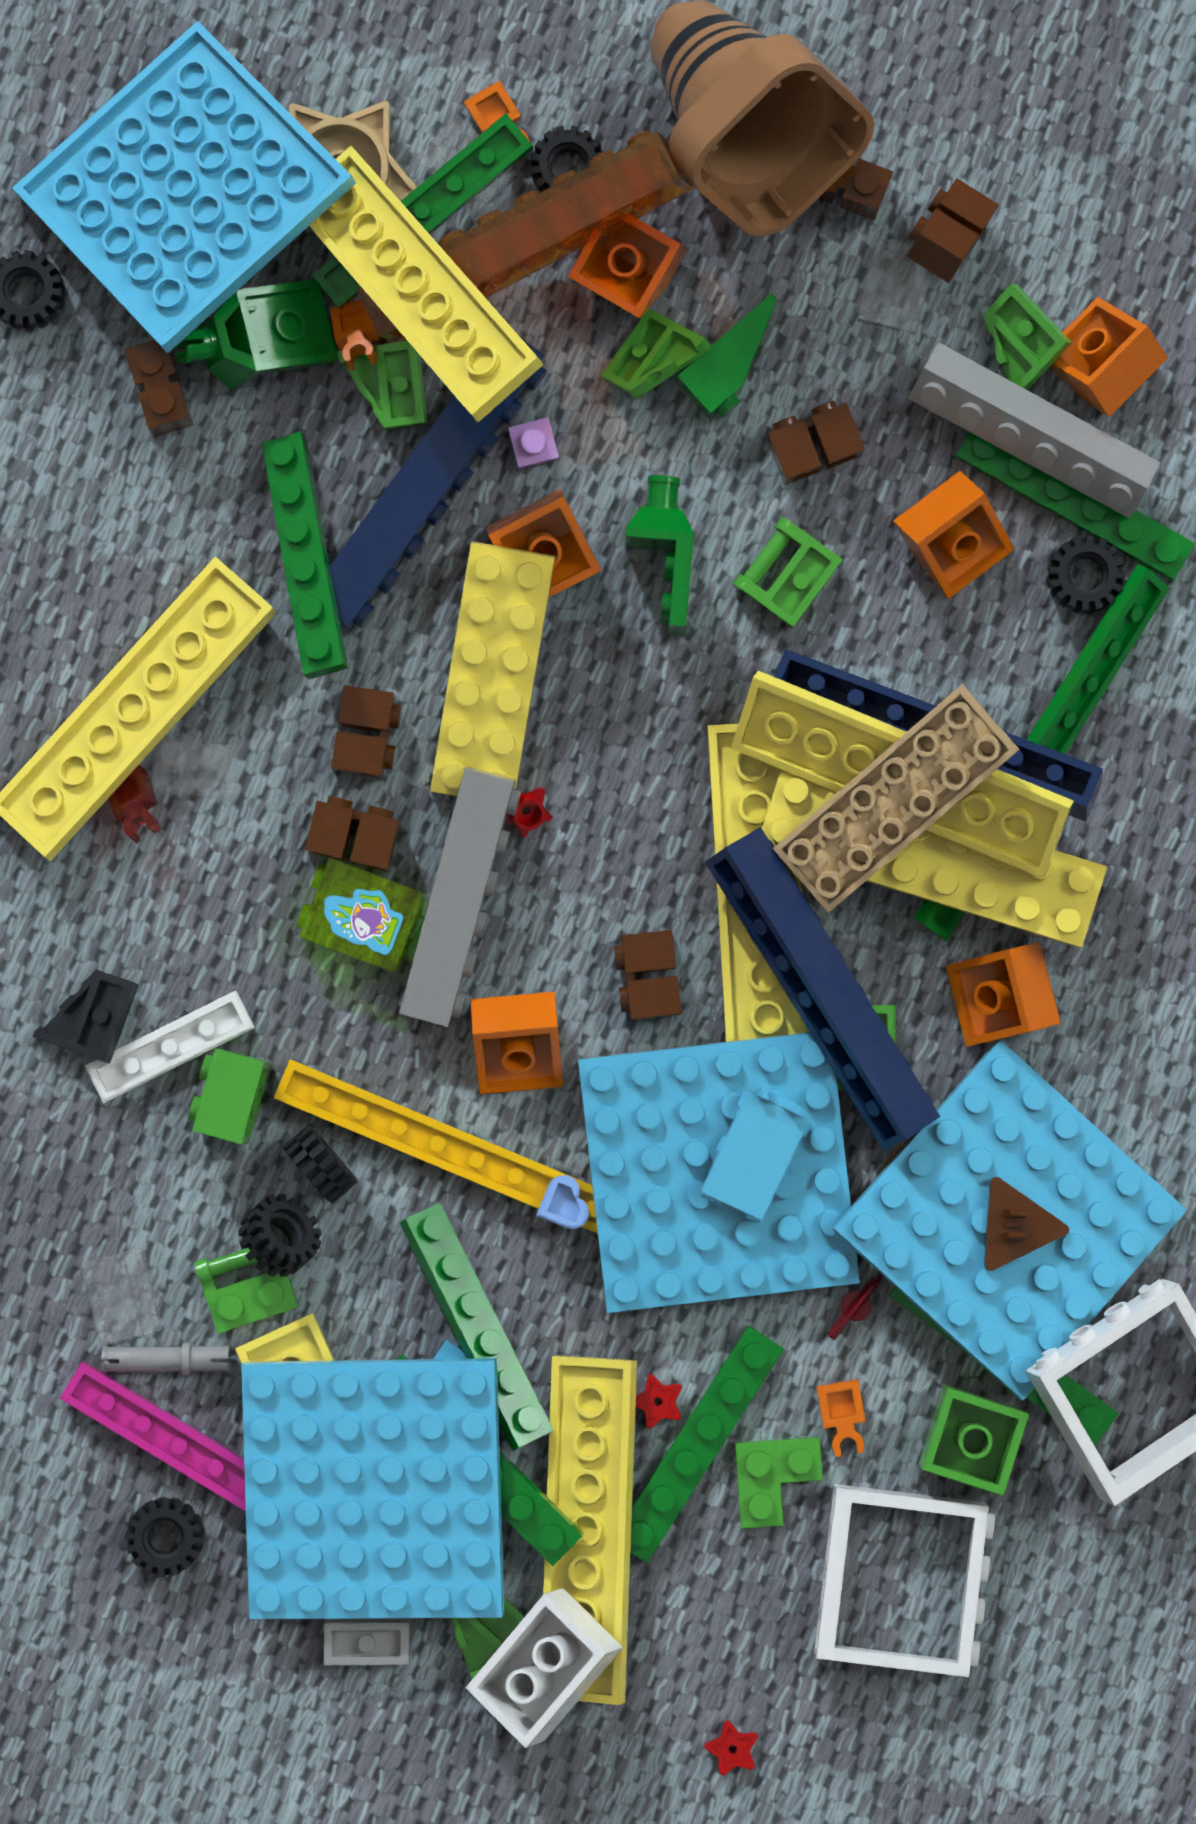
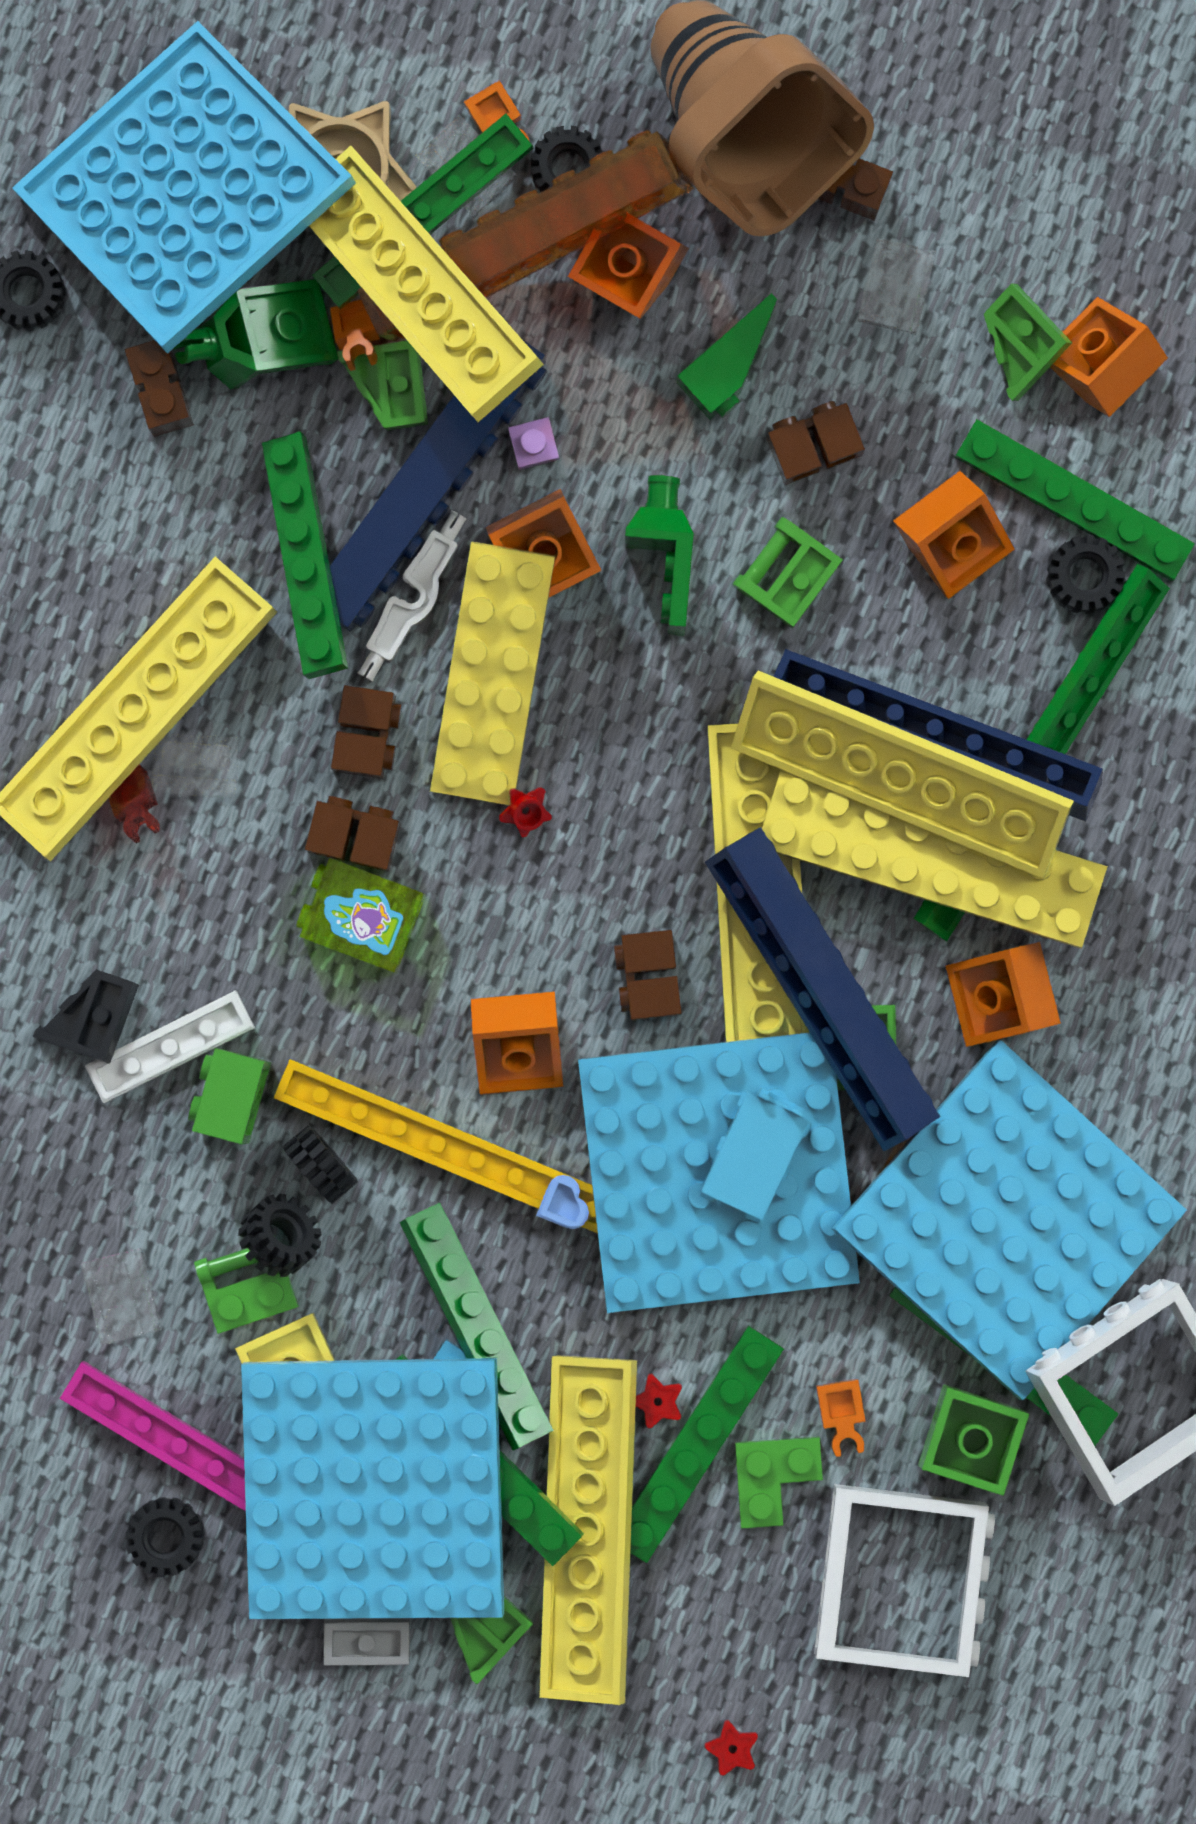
(167, 1359): light grey pin -> none
(424, 577): none -> white piece
(458, 897): light grey brick -> none
(544, 1667): white brick -> none
(653, 354): bright green wing -> none
(855, 1306): dark red piece -> none
(896, 798): tan plate -> none
(951, 230): reddish brown piece -> none
(1016, 1225): reddish brown piece -> none
(1034, 430): light grey brick -> none

